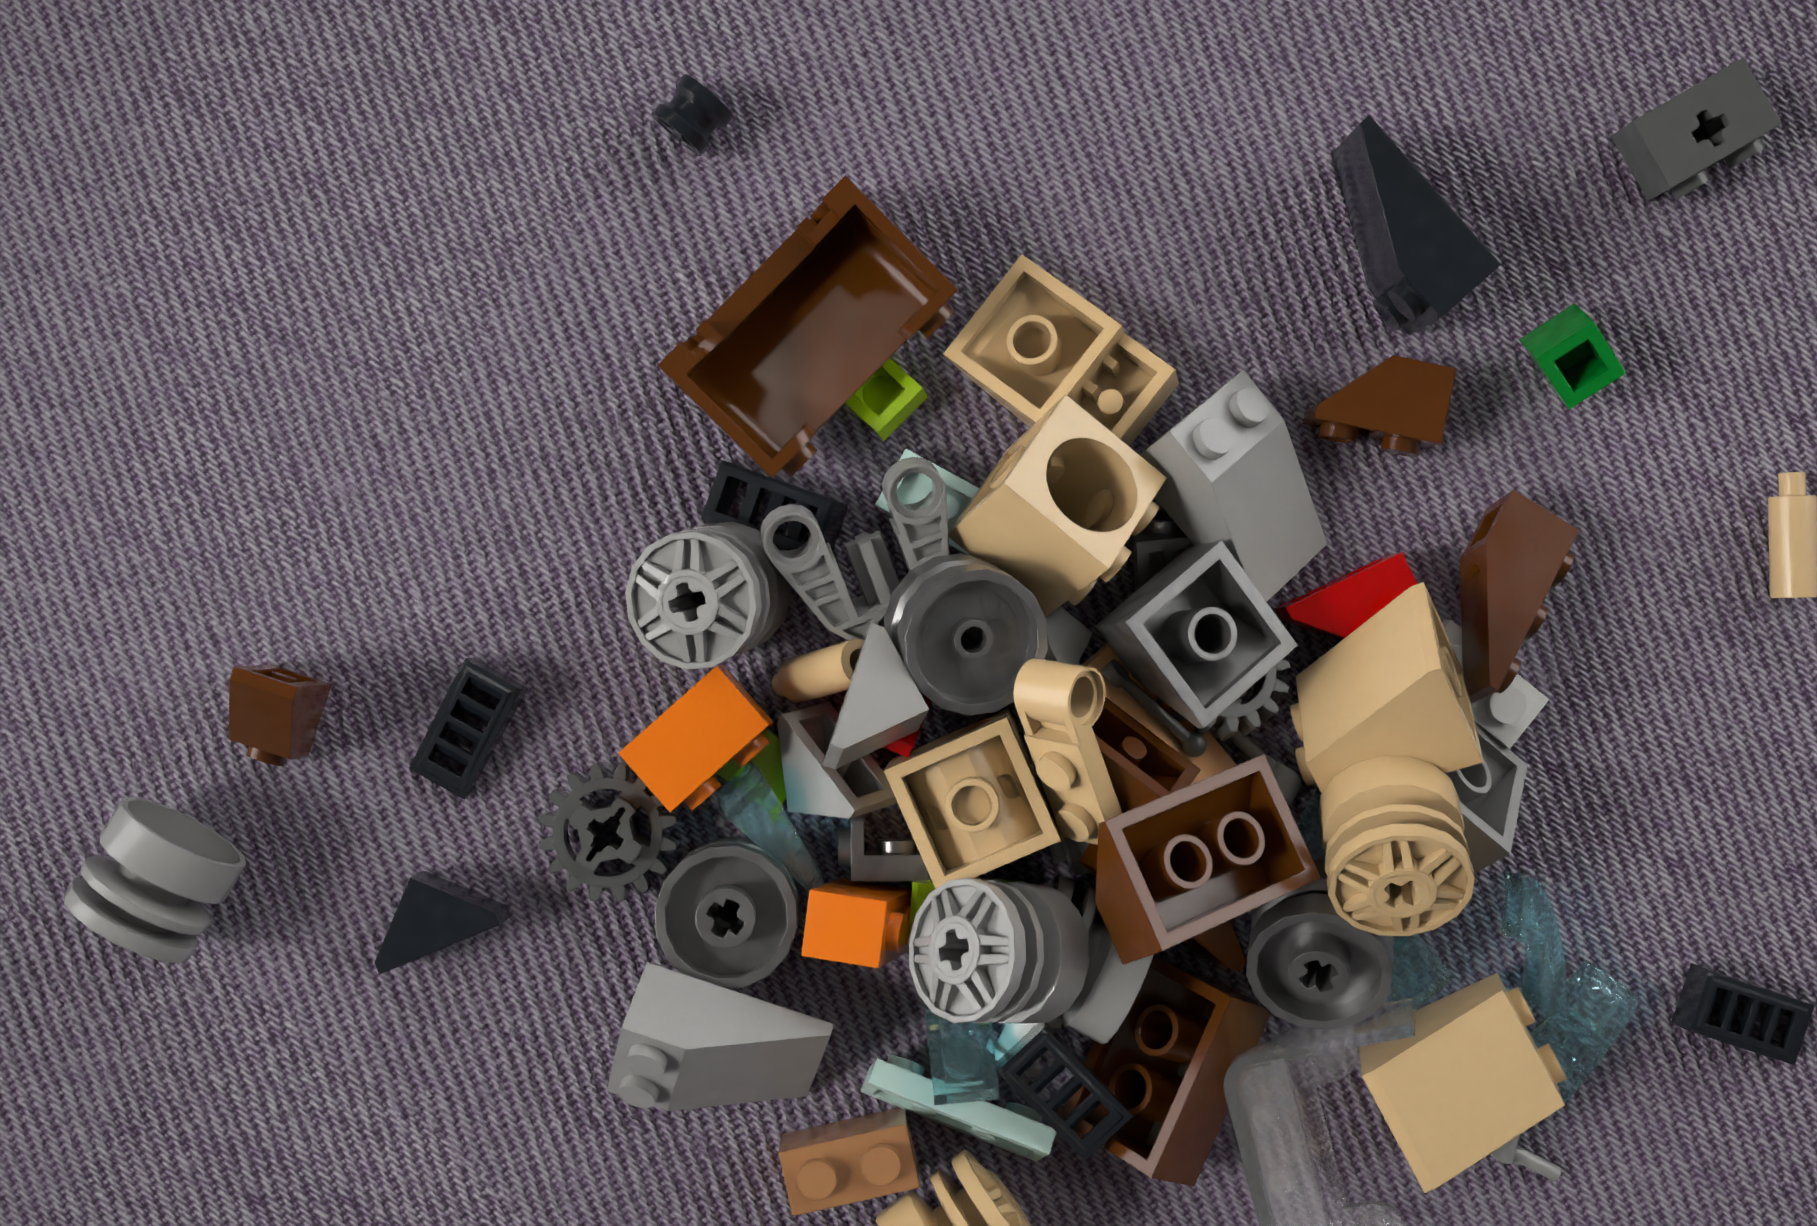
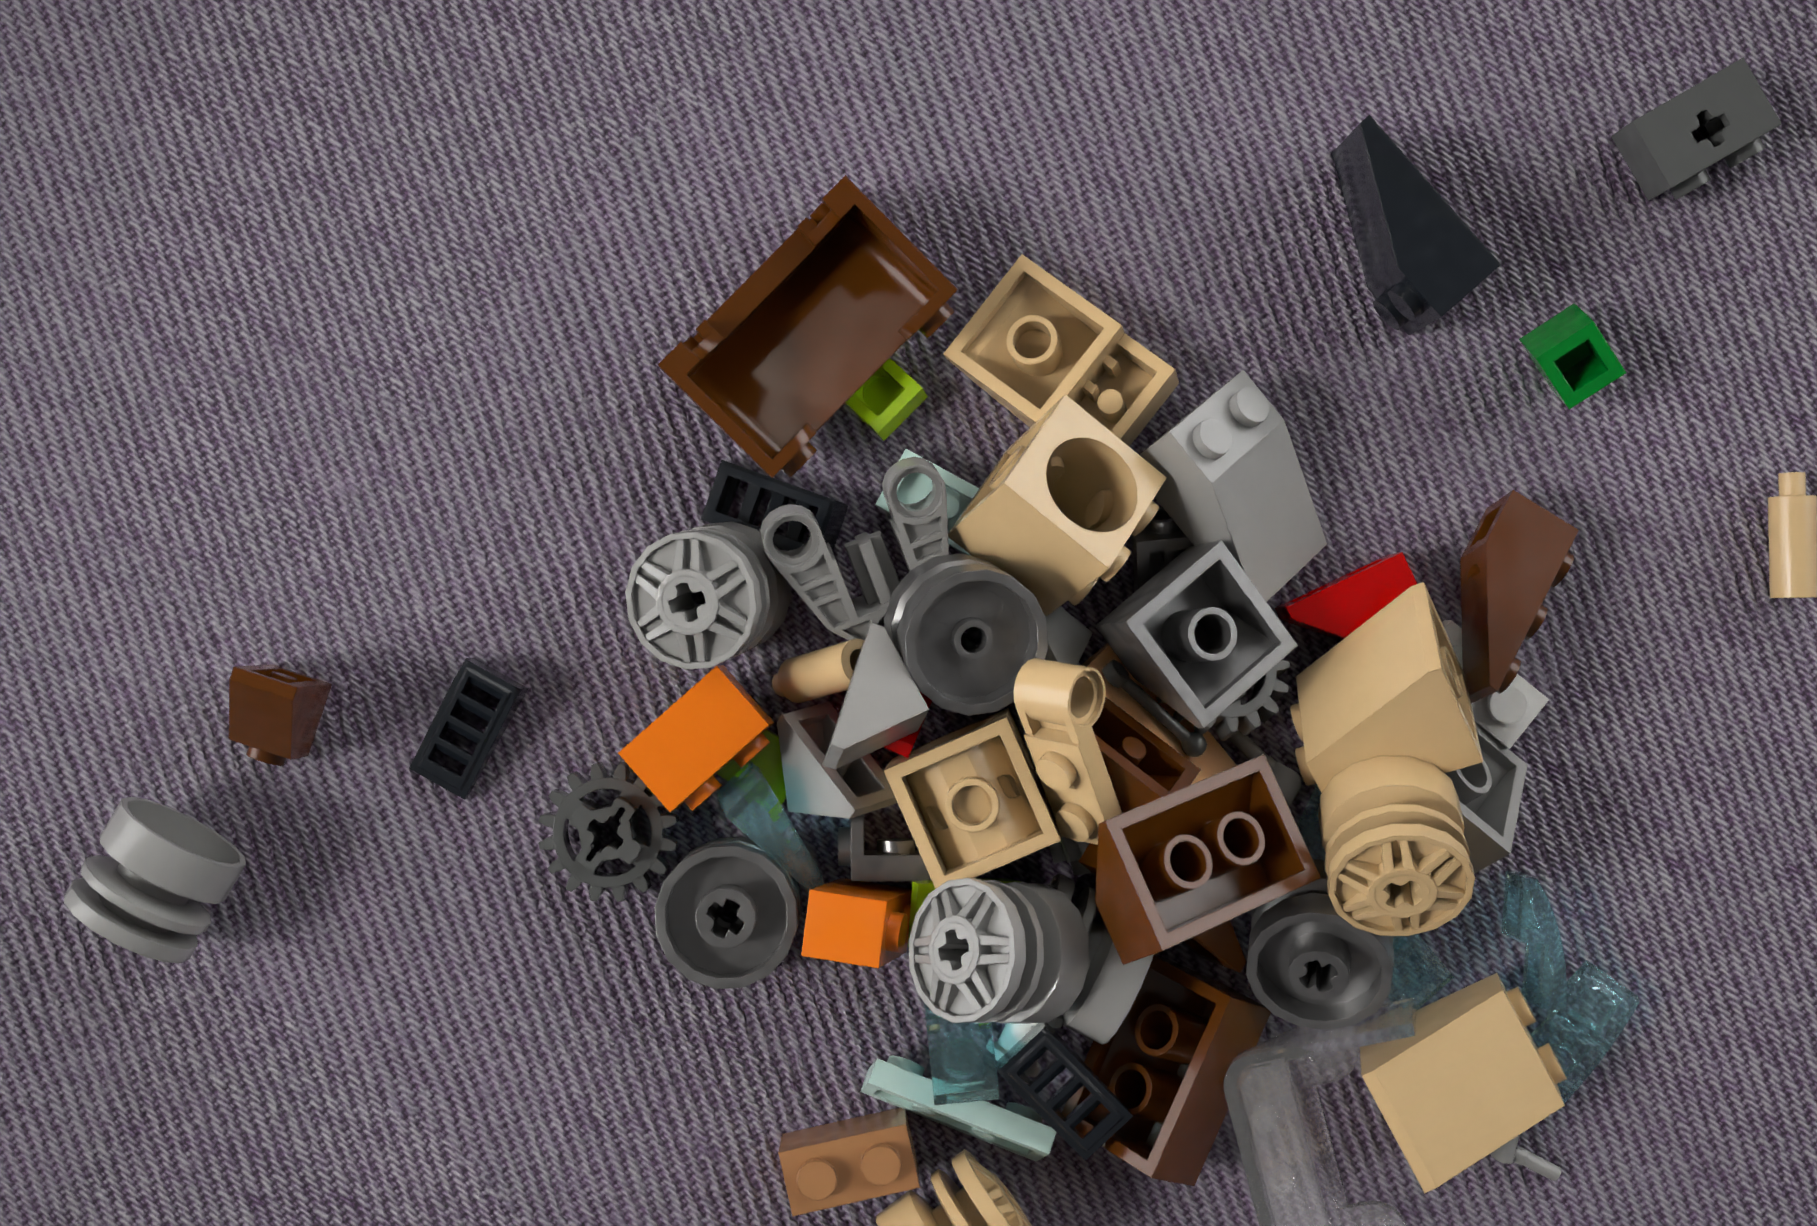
(434, 917): black slope -> none
(692, 114): black wheel -> none
(711, 1046): light grey slope -> none
(1392, 402): reddish brown slope -> none
(1699, 998): black slope -> none

